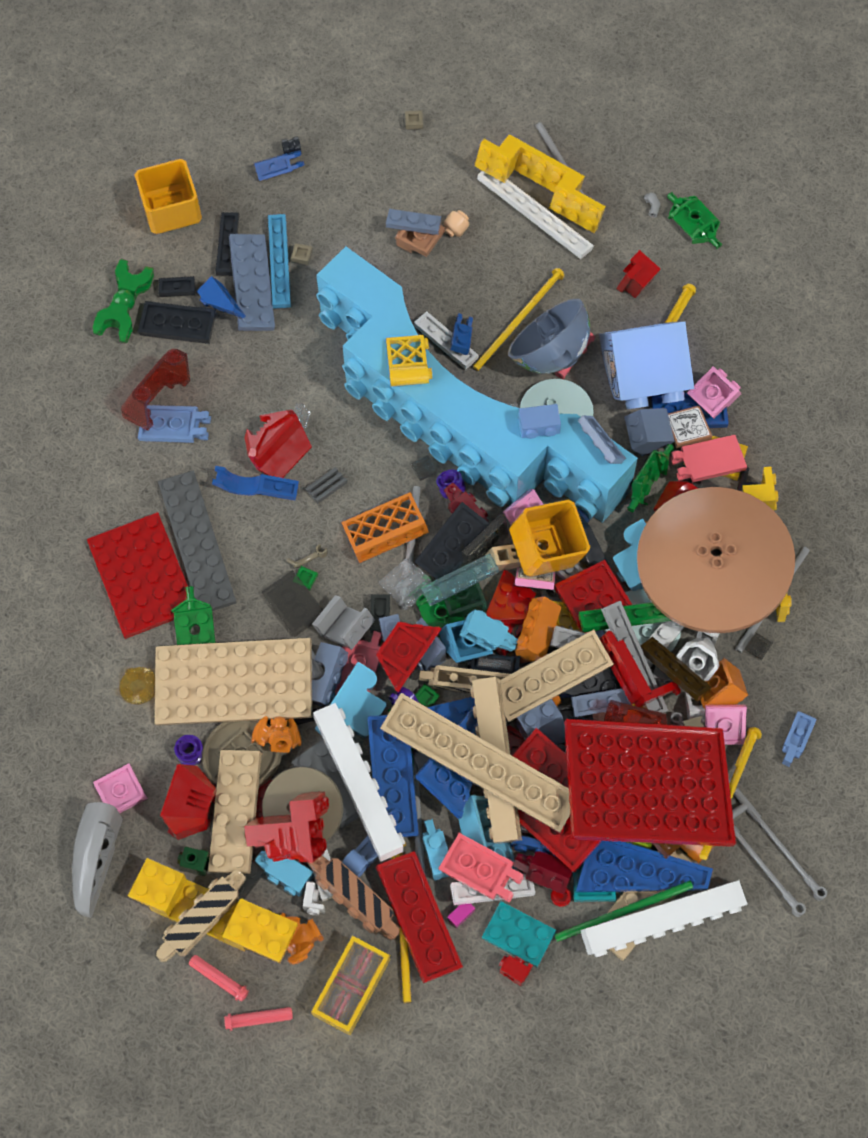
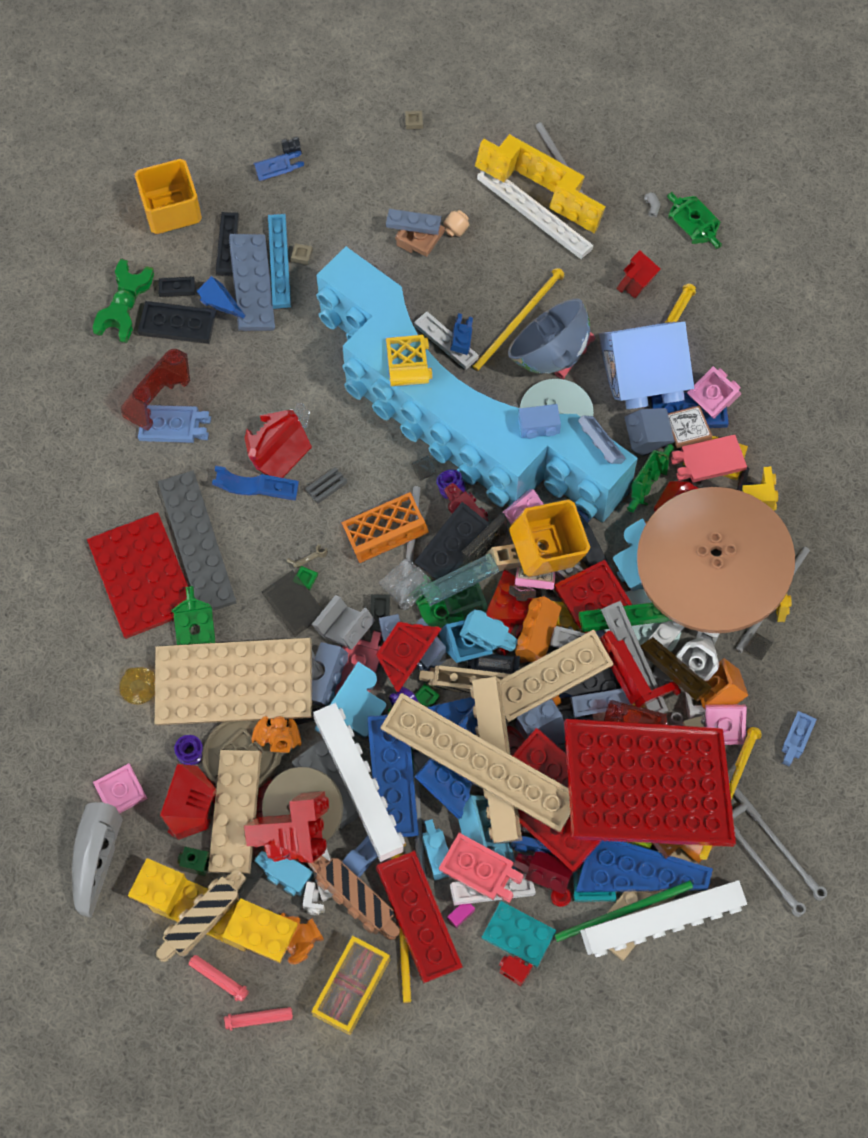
(522, 593): none -> clear smoke plate

